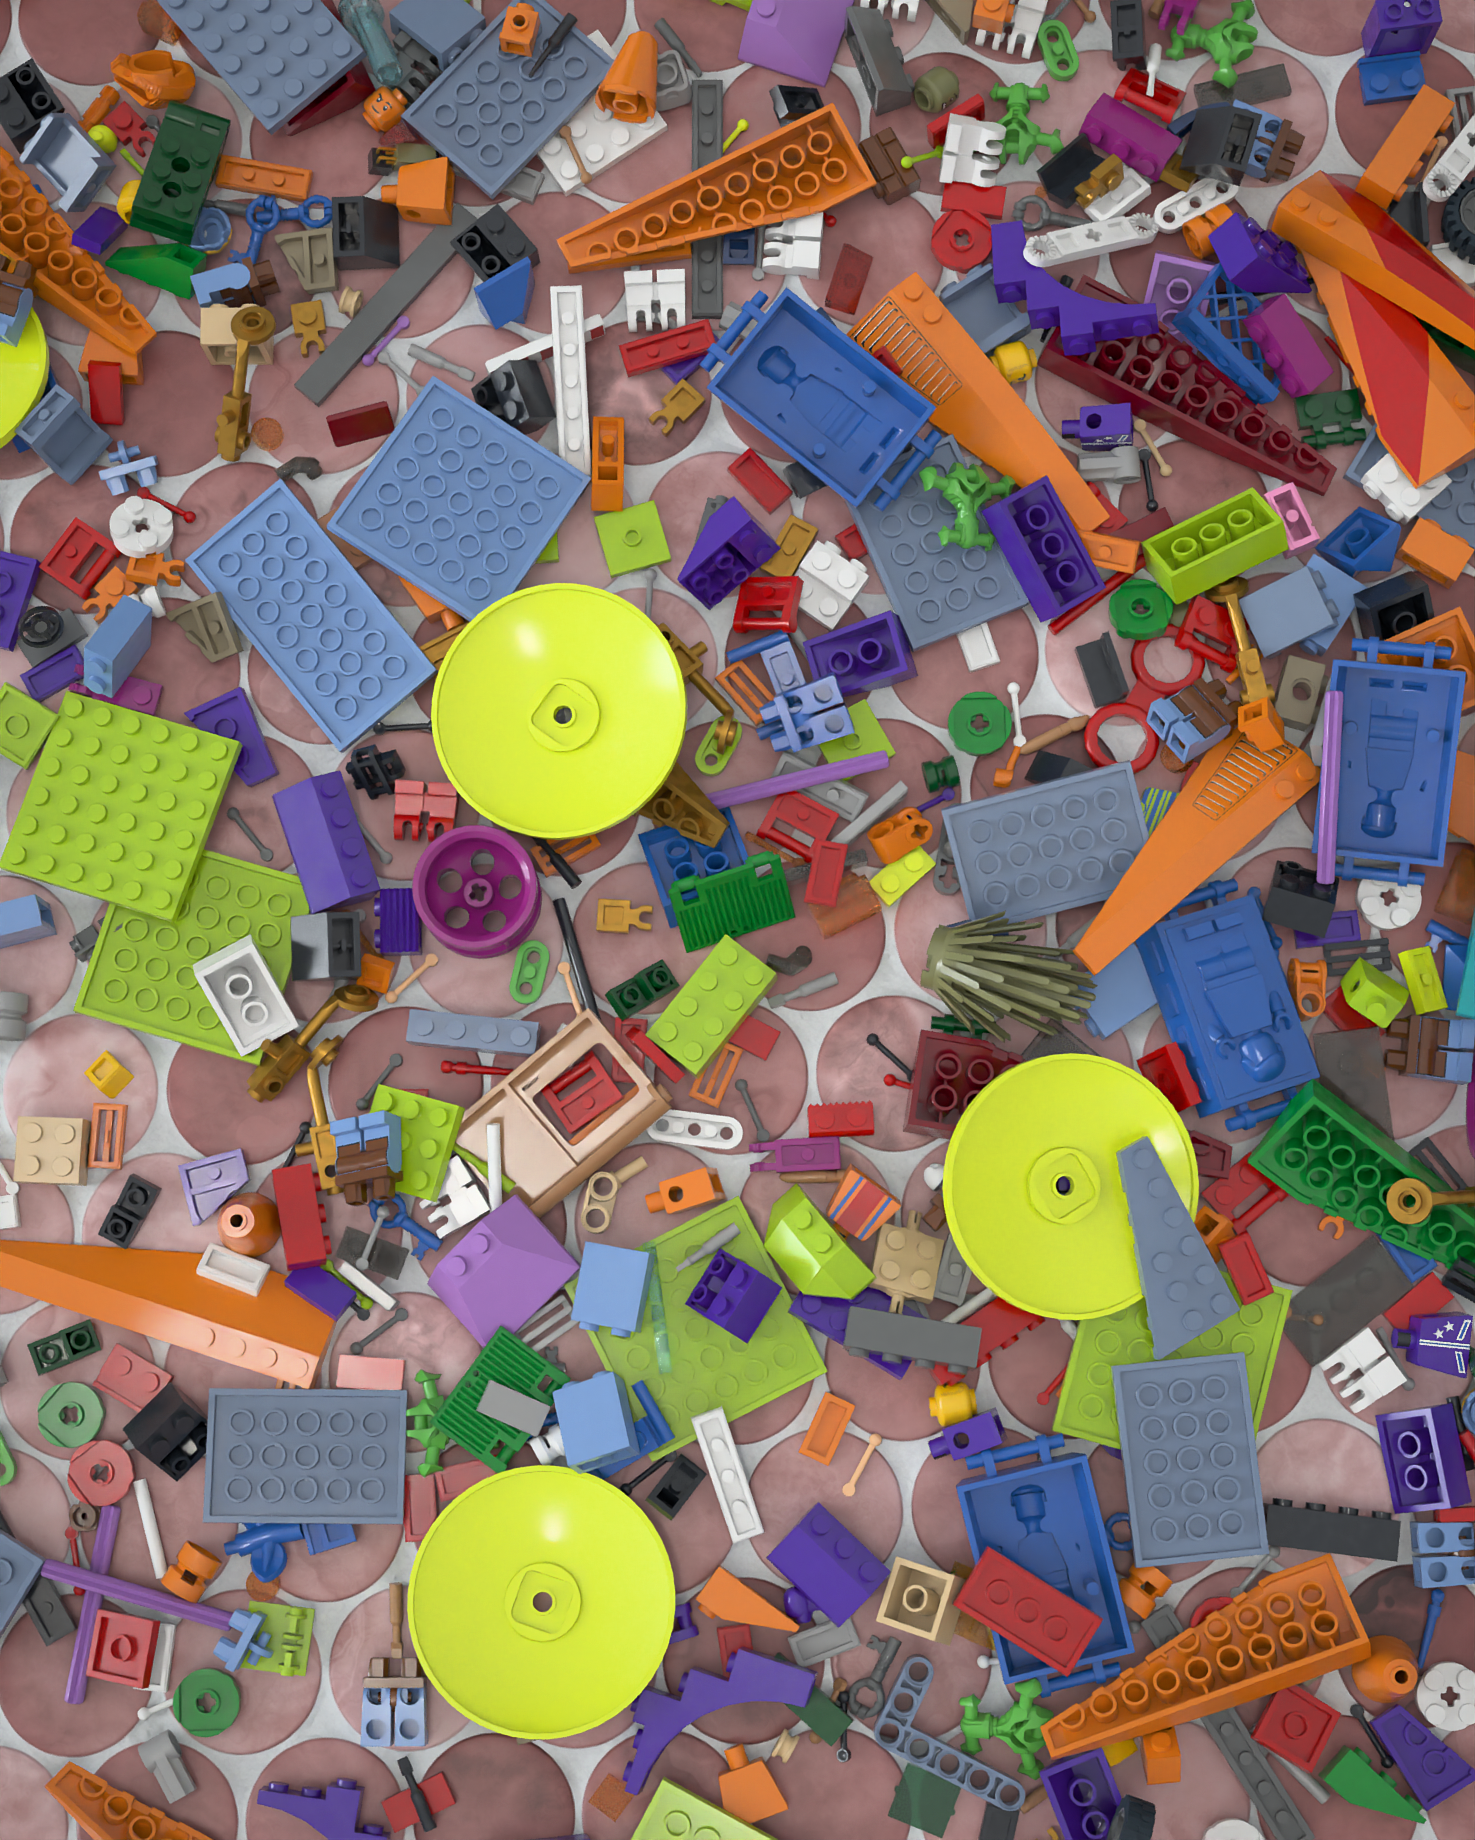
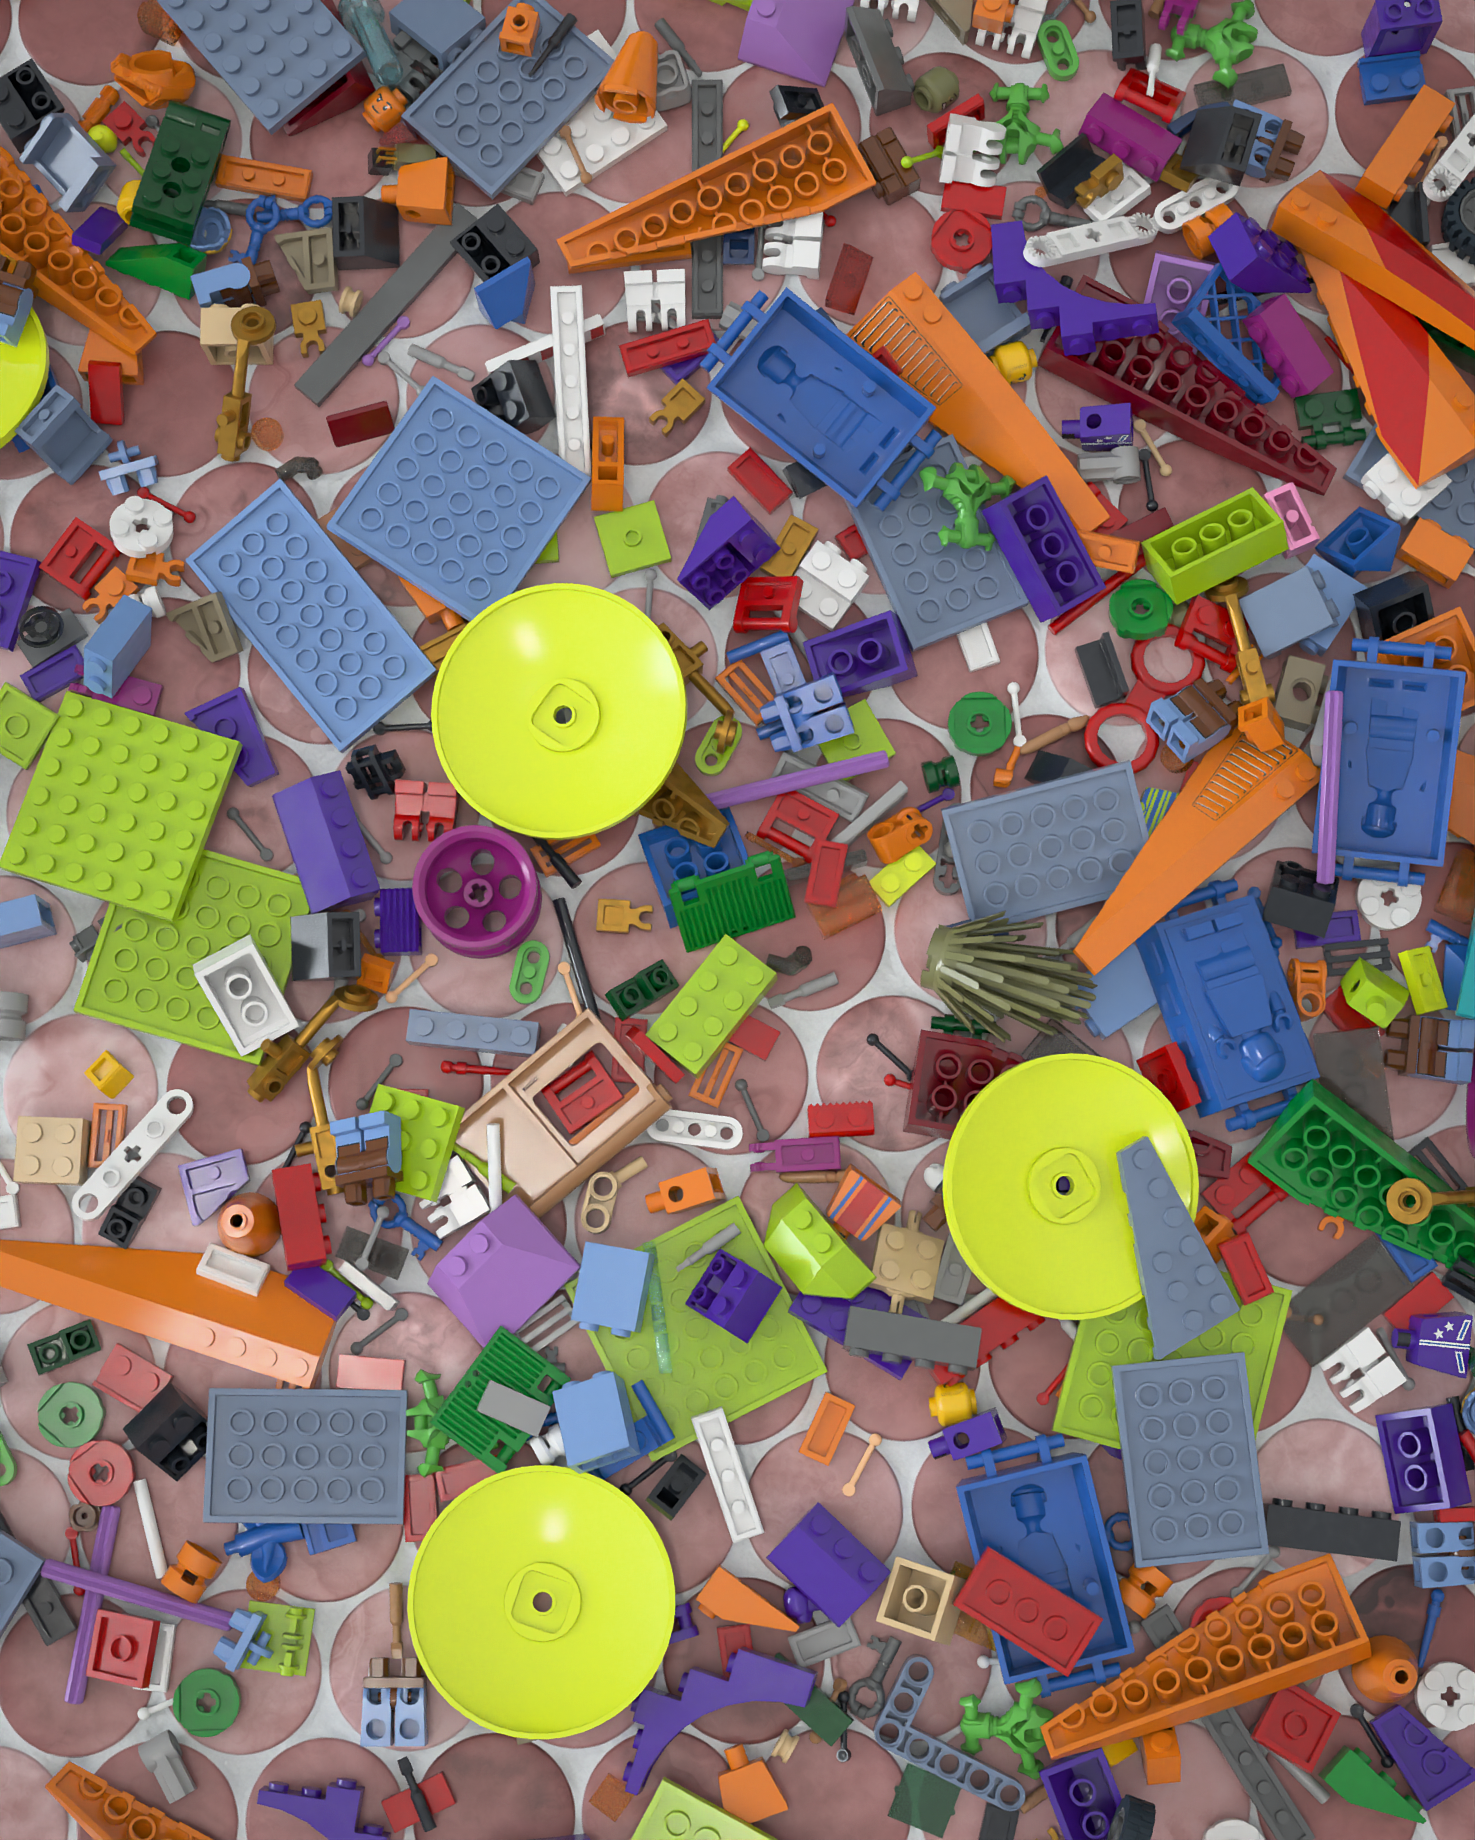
(115, 1172): none -> white piece

